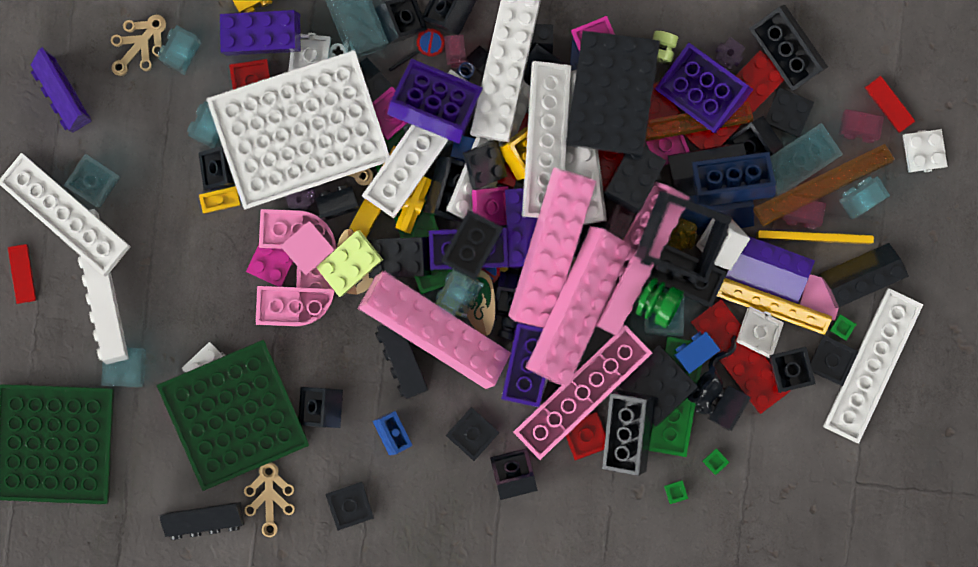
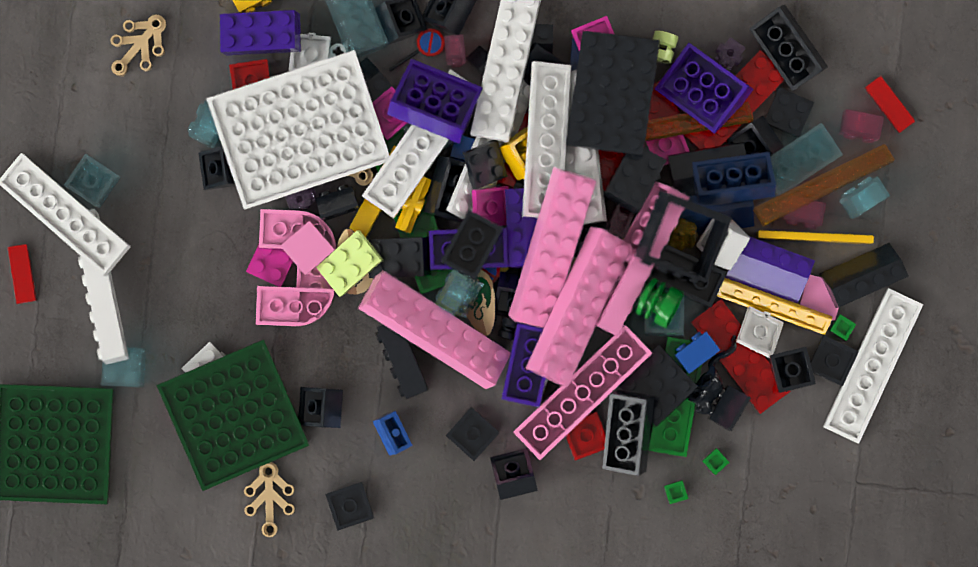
(59, 90): dark purple slope -> none
(179, 49): clear light blue brick -> none
(201, 520): black slope -> none
(219, 200): yellow plate -> none
(460, 70): dark blue piece -> none
(925, 150): white plate -> none

